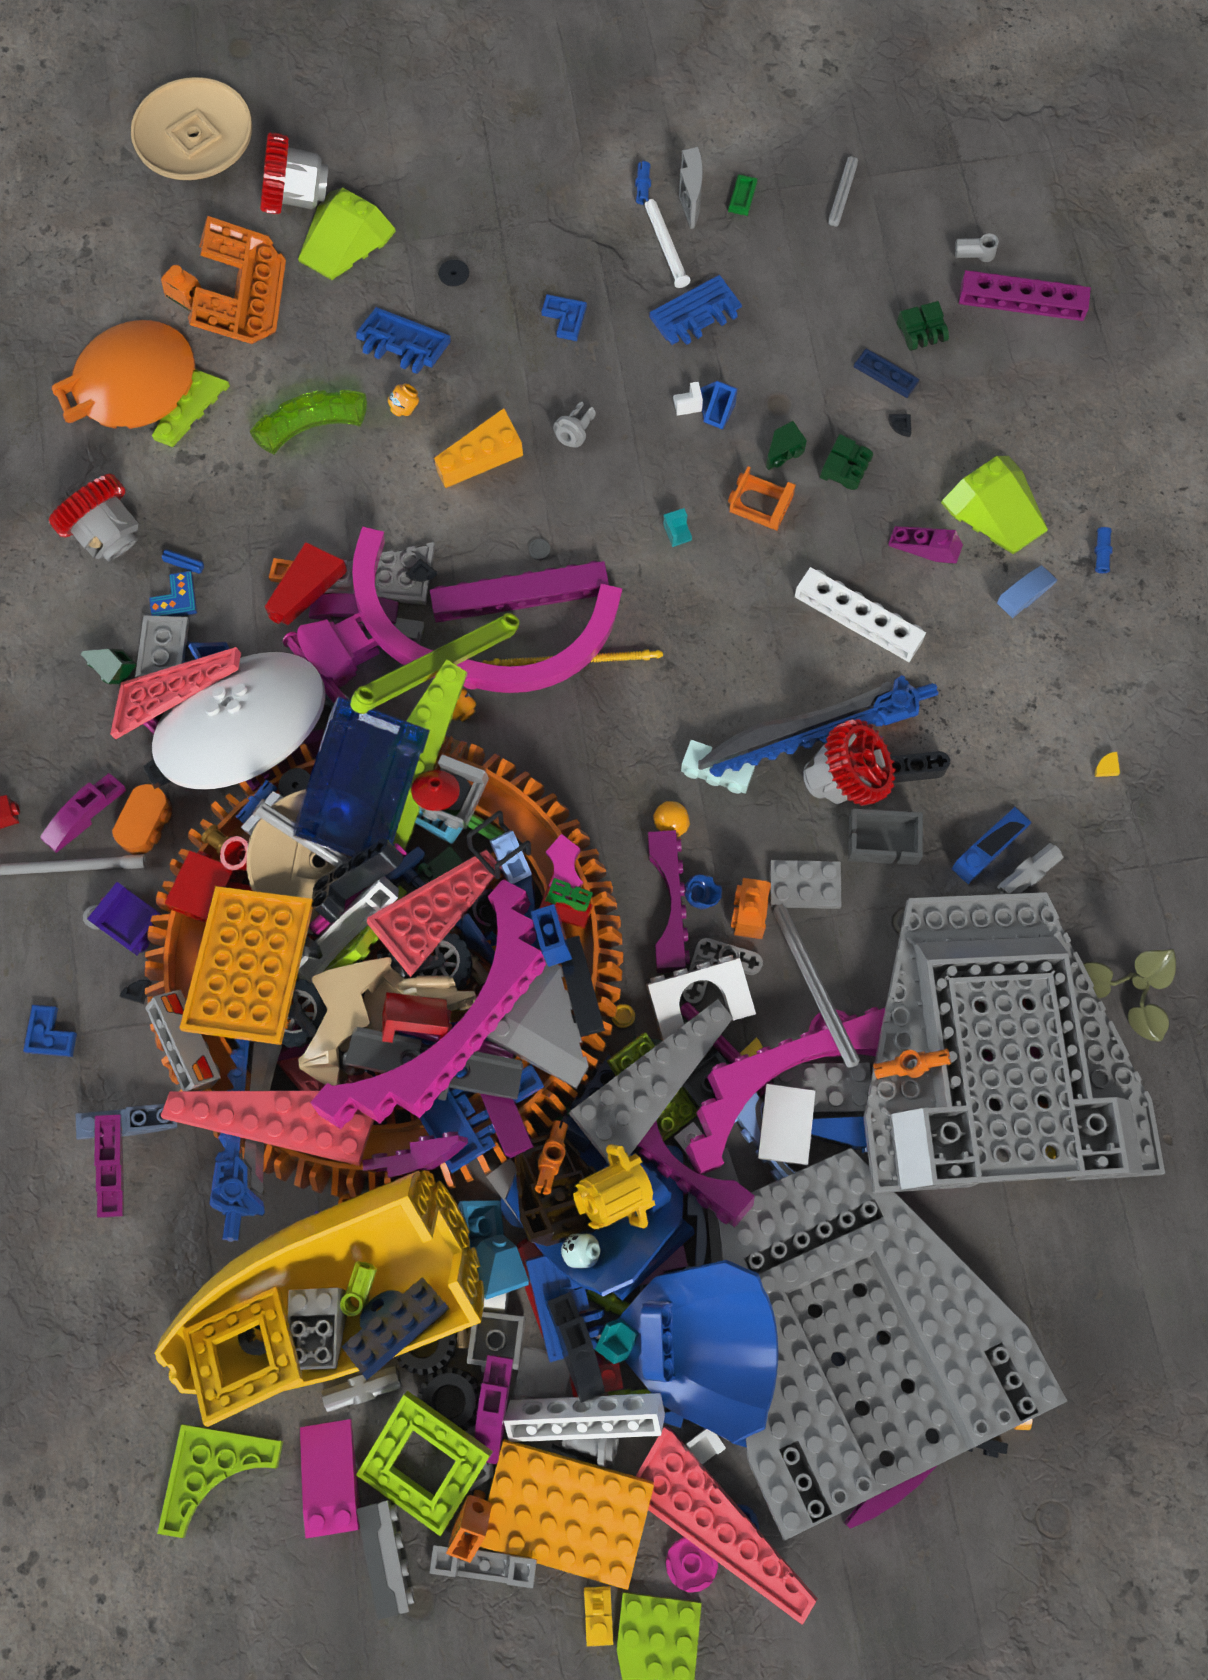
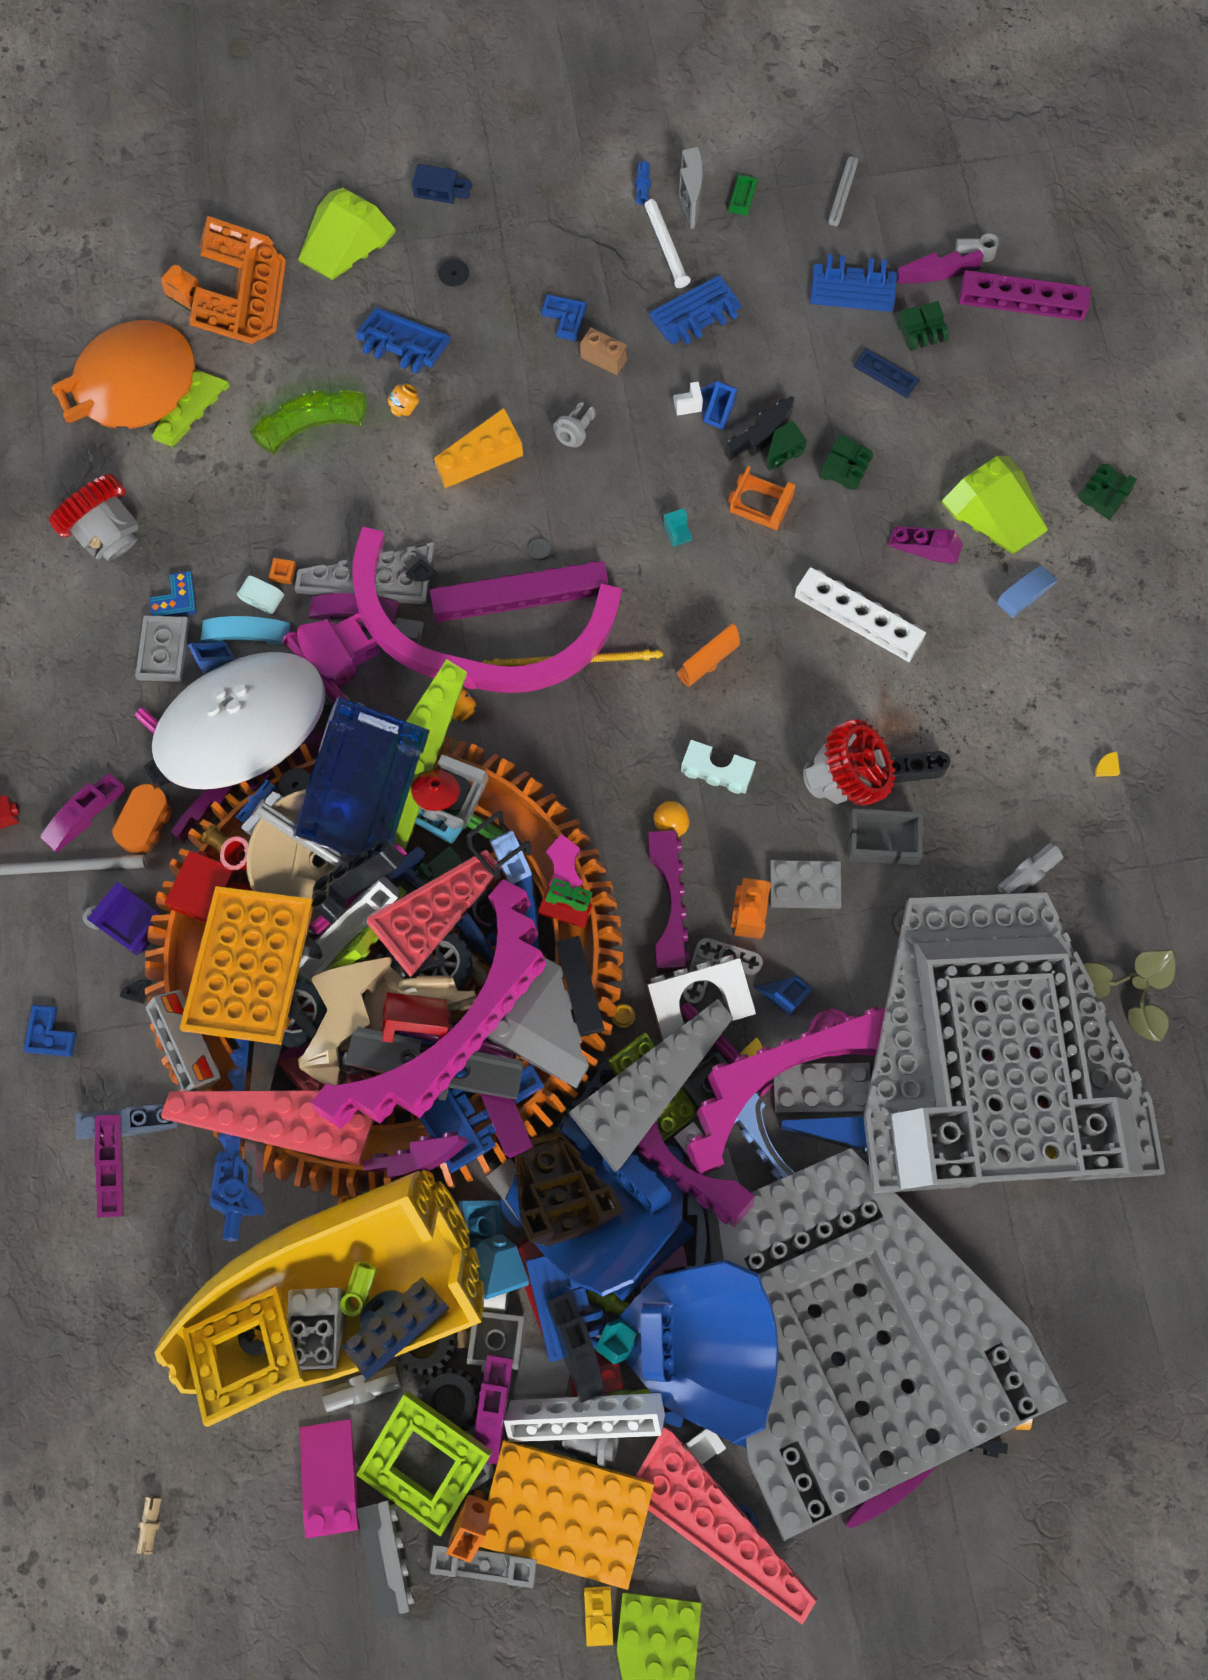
(111, 664): slope -> none
(148, 1525): none -> tan pin
(161, 690): coral wing -> none
(182, 561): blue axle -> none
(187, 107): tan dish -> none
(202, 809): none -> magenta slope
(202, 1462): lime plate -> none
(244, 628): none -> medium azure slope
(260, 594): none -> light aqua beam
(291, 176): piece -> none
(304, 583): red slope -> none
(428, 666): lime piece -> none
(439, 184): none -> dark blue brick
(547, 1166): orange pin -> none
(551, 935): blue brick -> none
(580, 1250): light aqua head -> none
(603, 351): none -> medium nougat hinge
(616, 1191): yellow container -> none
(690, 1566): dark pink tile -> none
(702, 891): blue hair -> none
(709, 656): none -> orange panel
(761, 434): none -> black slope
(770, 738): piece -> none
(785, 993): none -> blue slope
(786, 1124): white tile -> none
(816, 986): light grey axle -> none
(854, 289): none -> blue hinge
(901, 423): black tile -> none
(924, 1063): orange pin -> none
(935, 269): none -> magenta slope
(990, 845): slope -> none
(1103, 550): blue pin -> none
(1106, 490): none -> dark green legs

